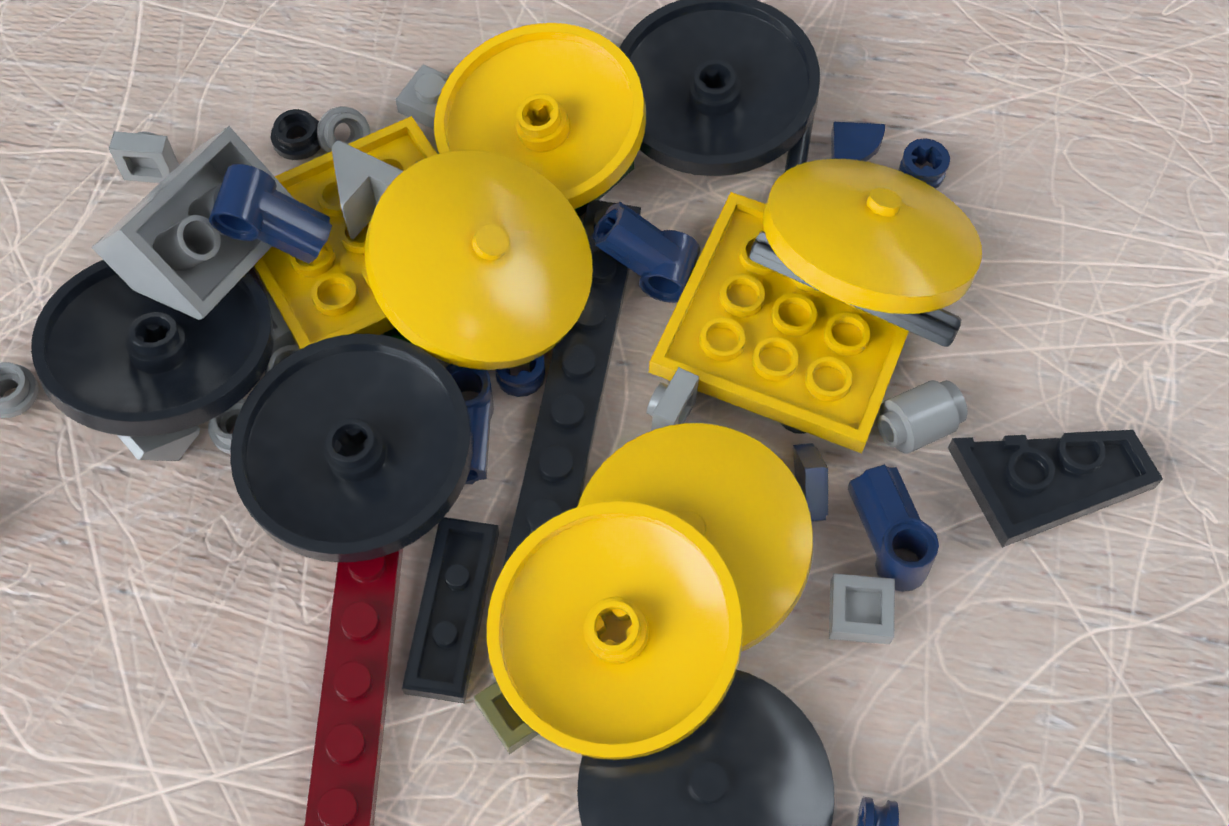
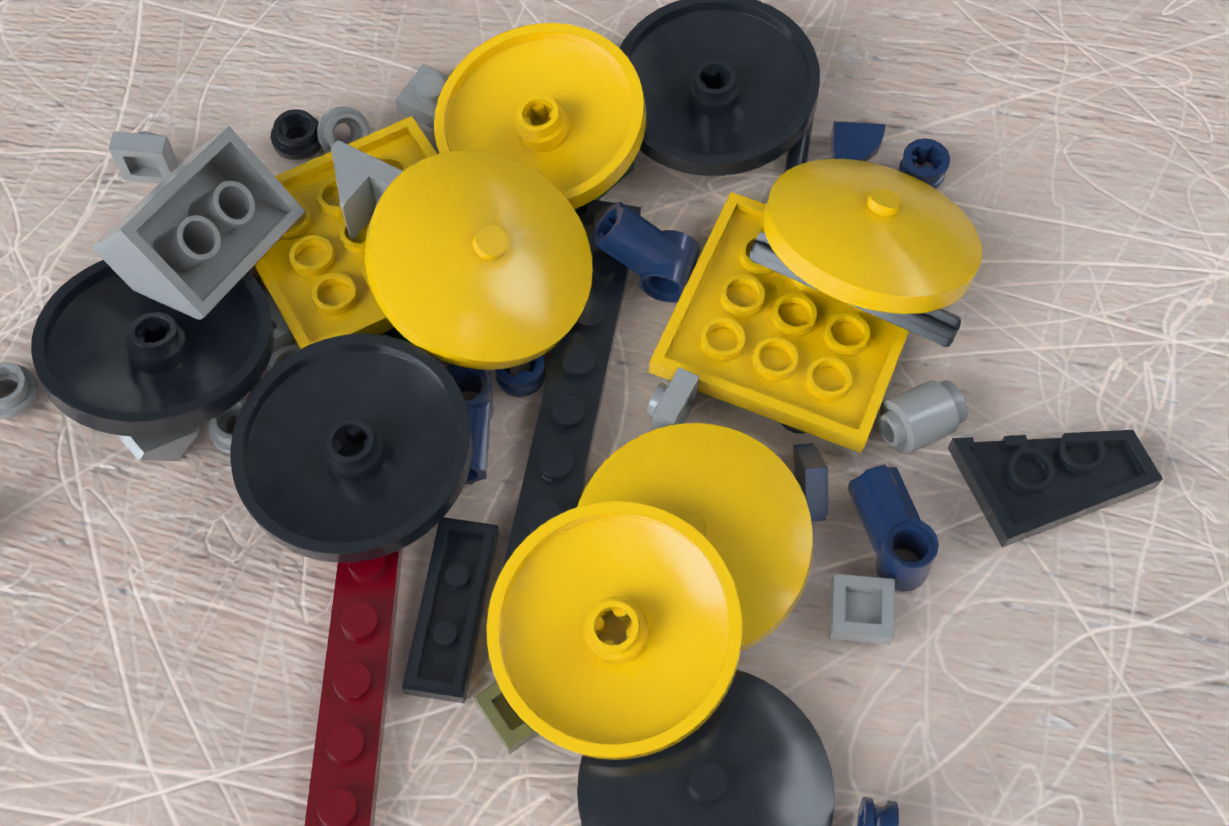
(253, 209): dark blue piece -> none

